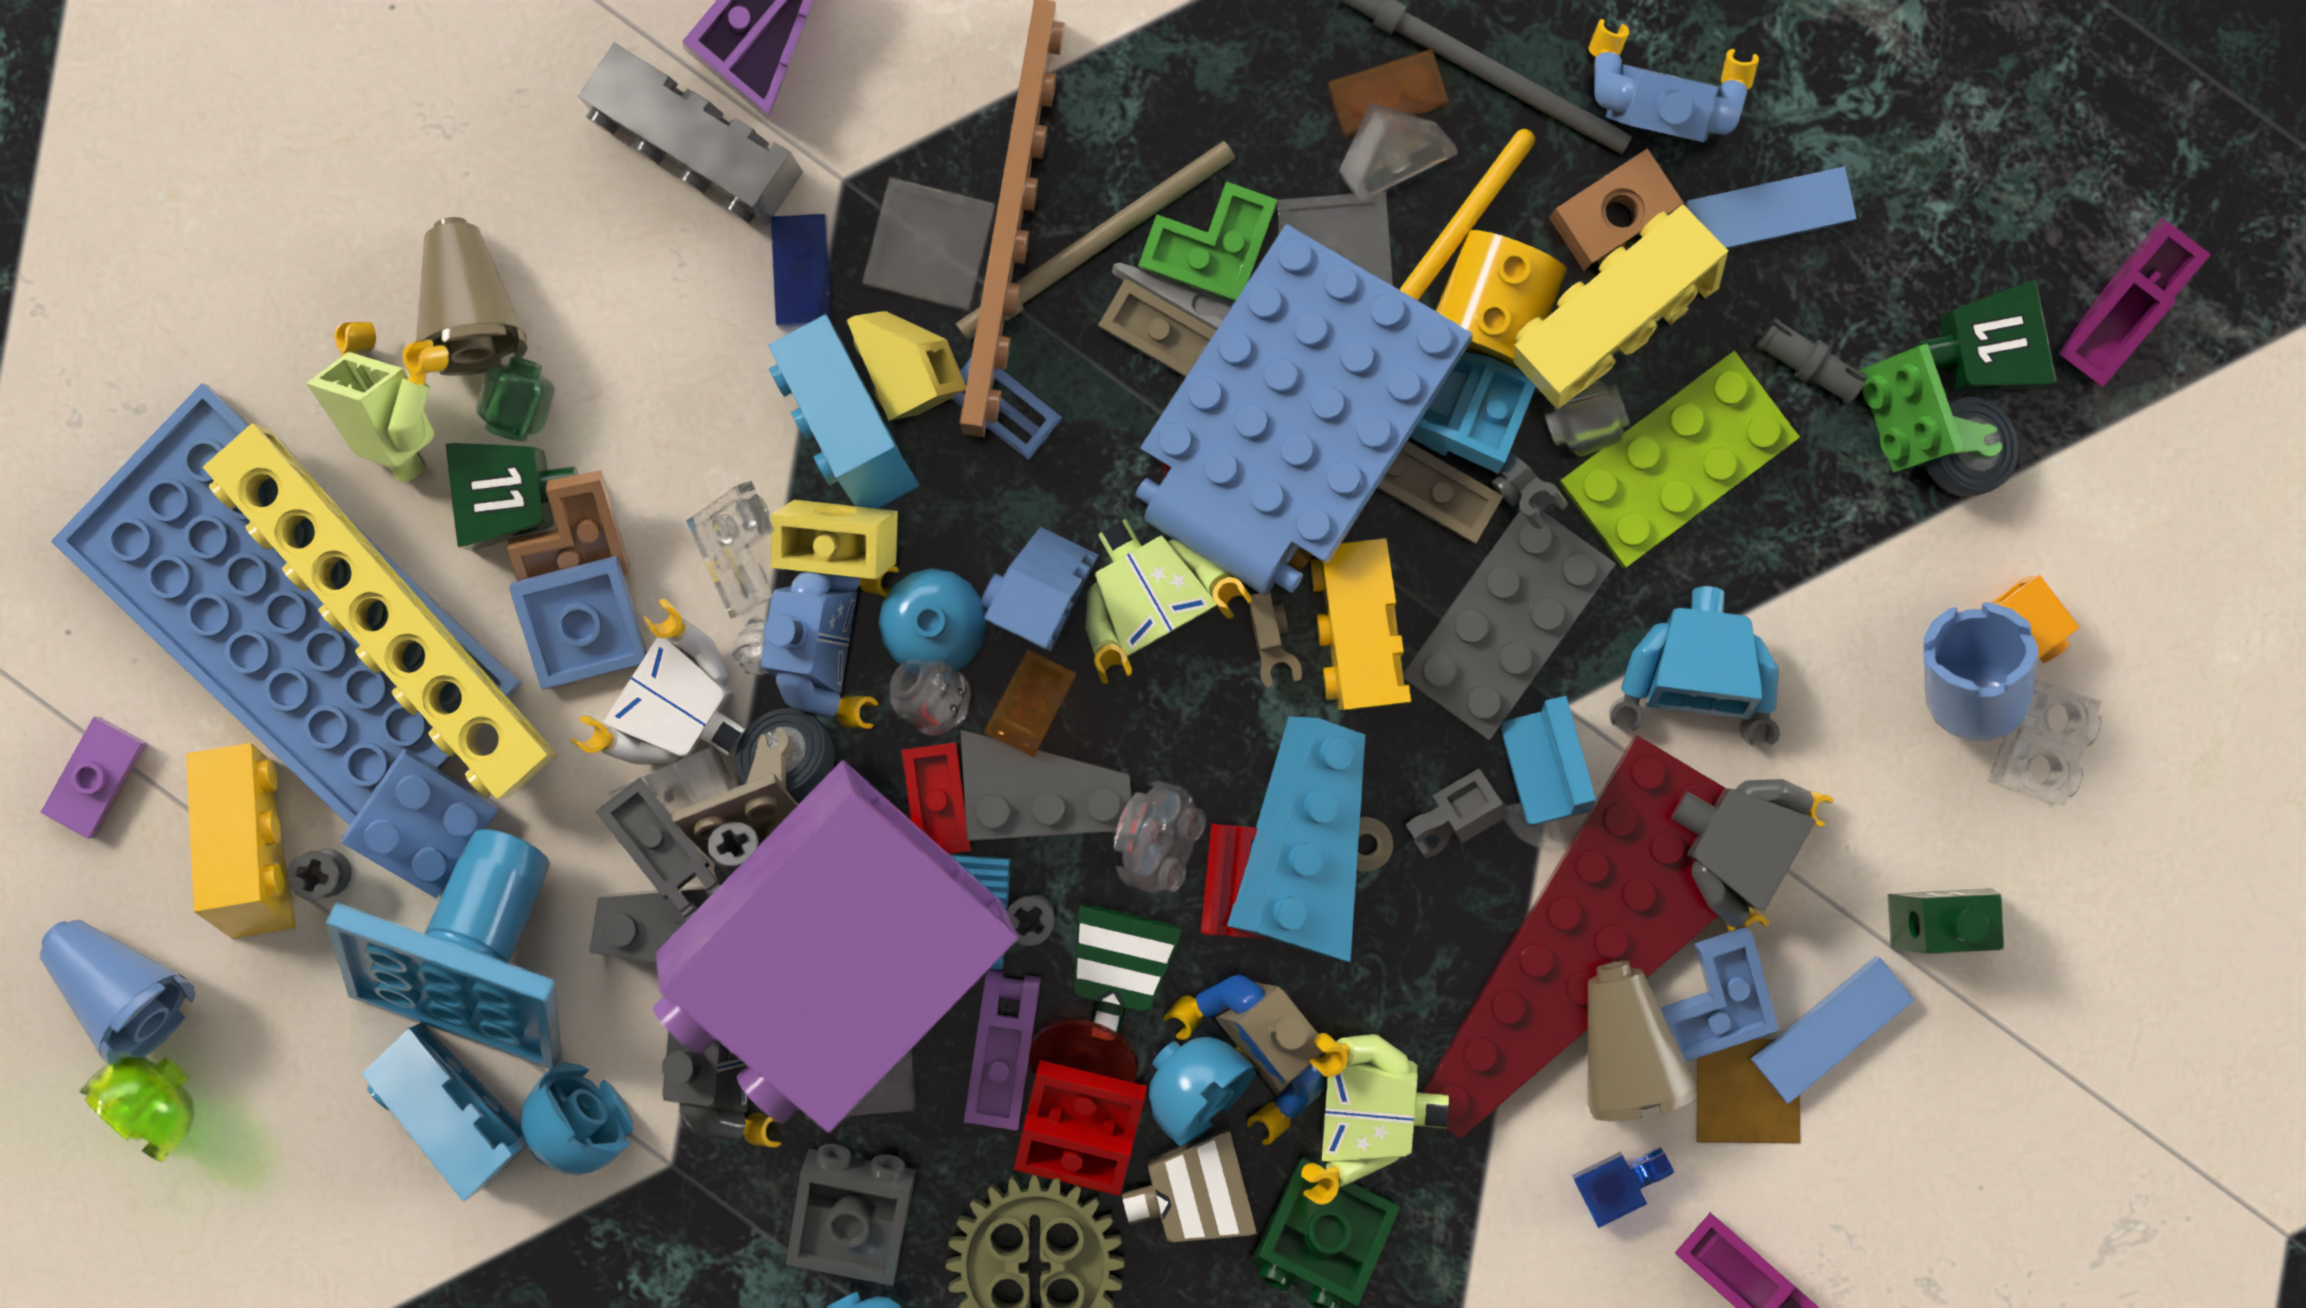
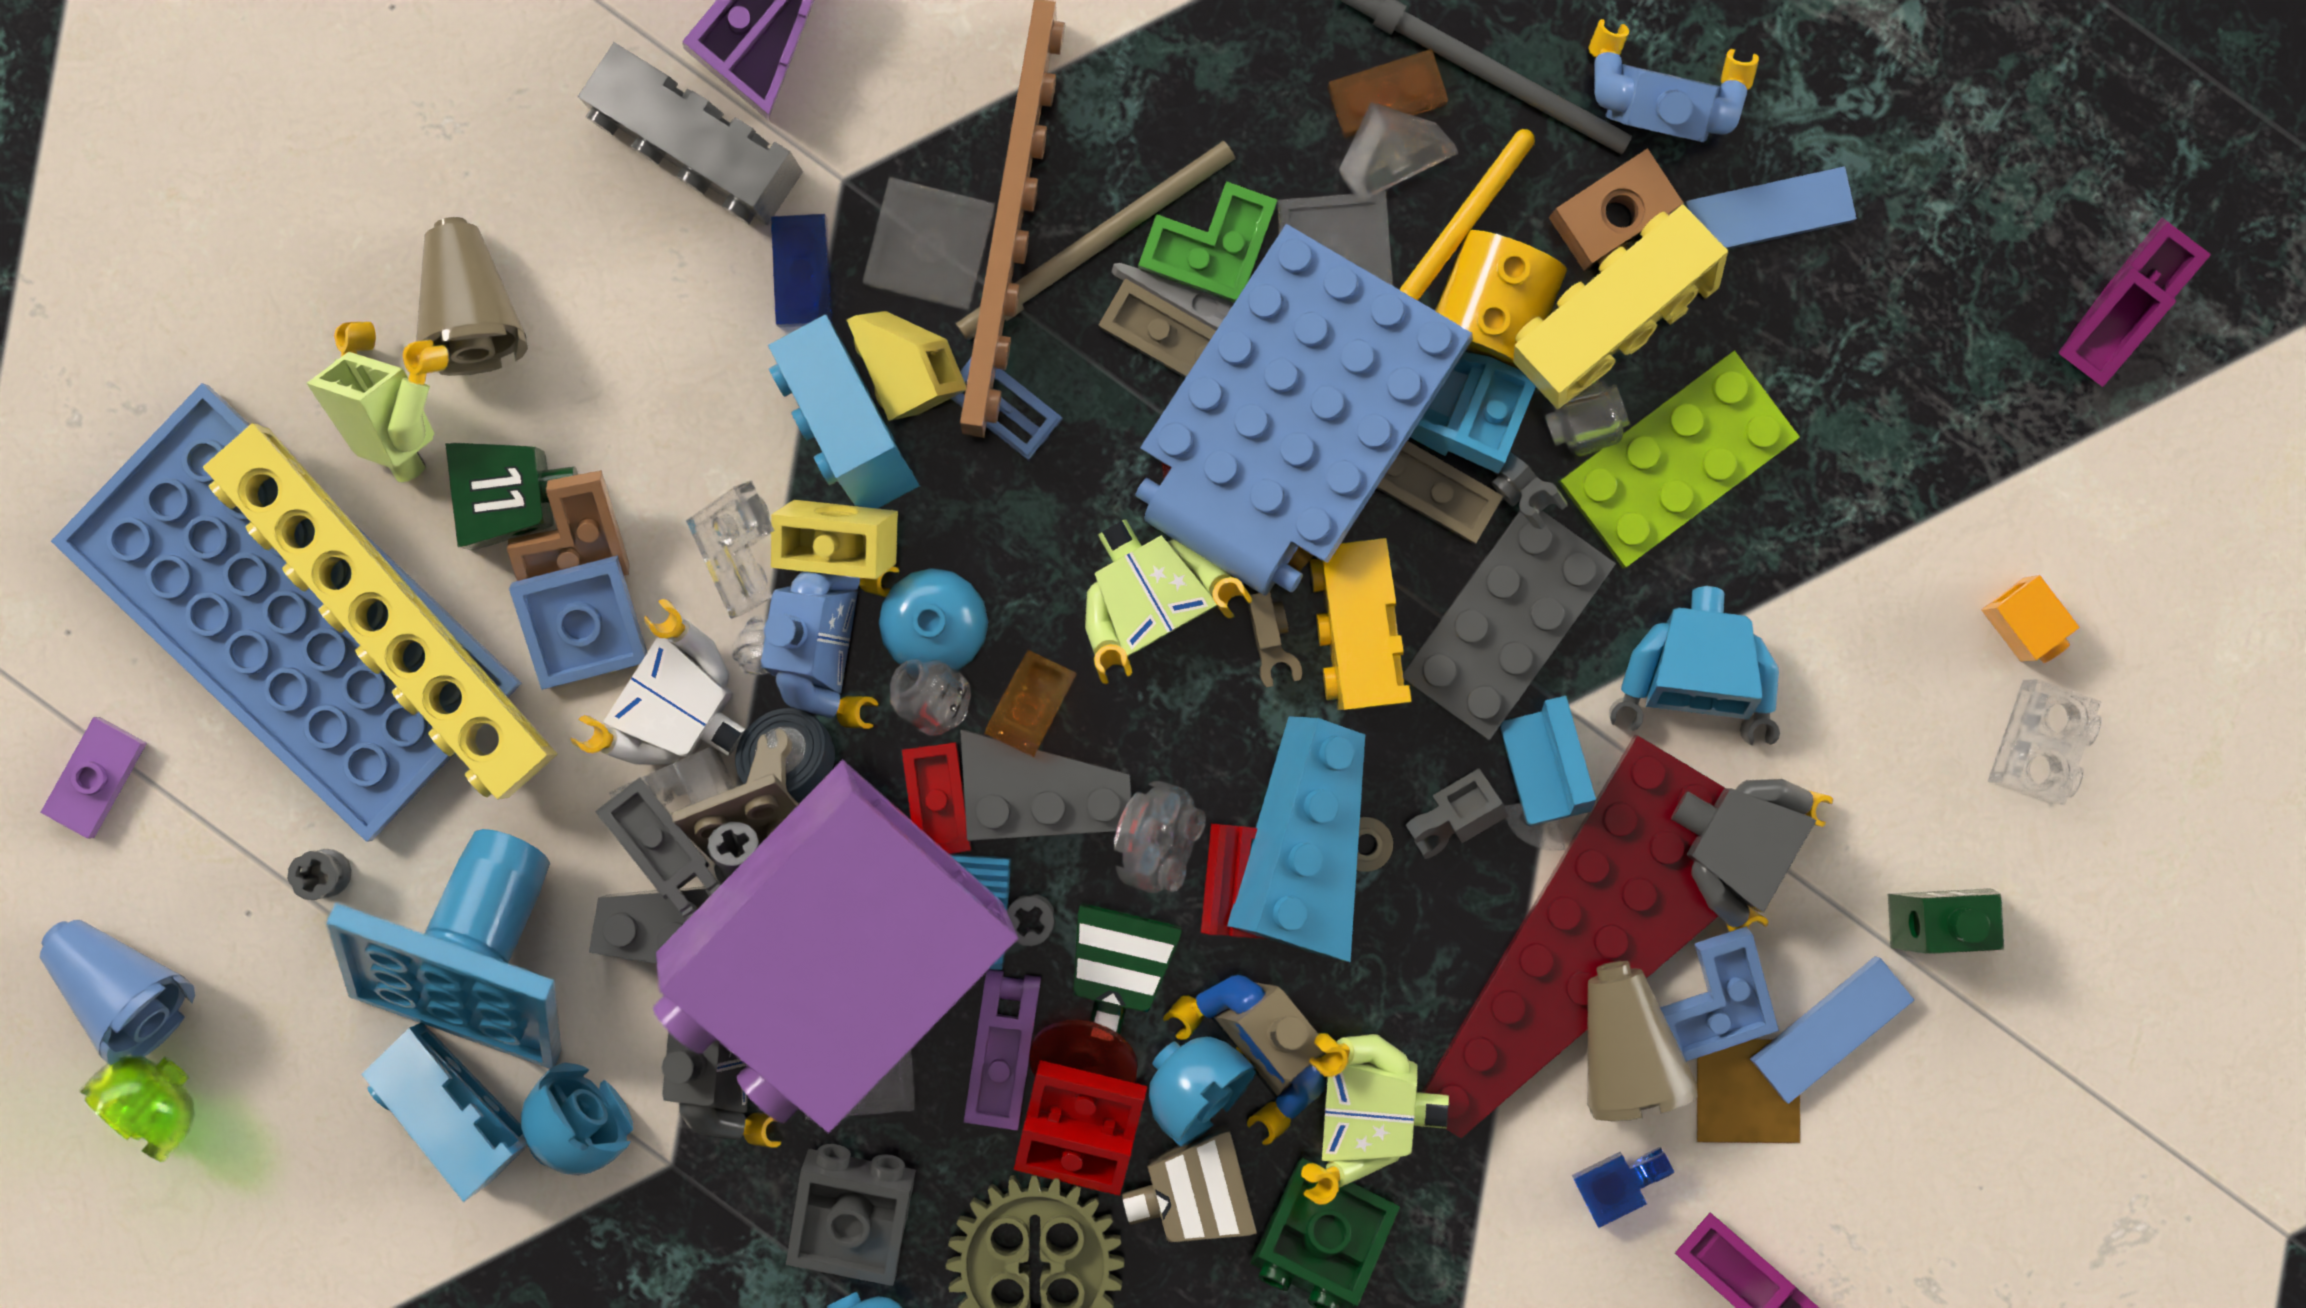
(237, 842): yellow wedge -> none
(418, 822): medium blue plate -> none
(515, 399): clear green head -> none
(1039, 588): medium blue wedge -> none
(1811, 360): dark grey pin -> none
(1961, 442): bright green plate -> none
(1979, 671): medium blue cylinder -> none
(1996, 343): dark green torso -> none

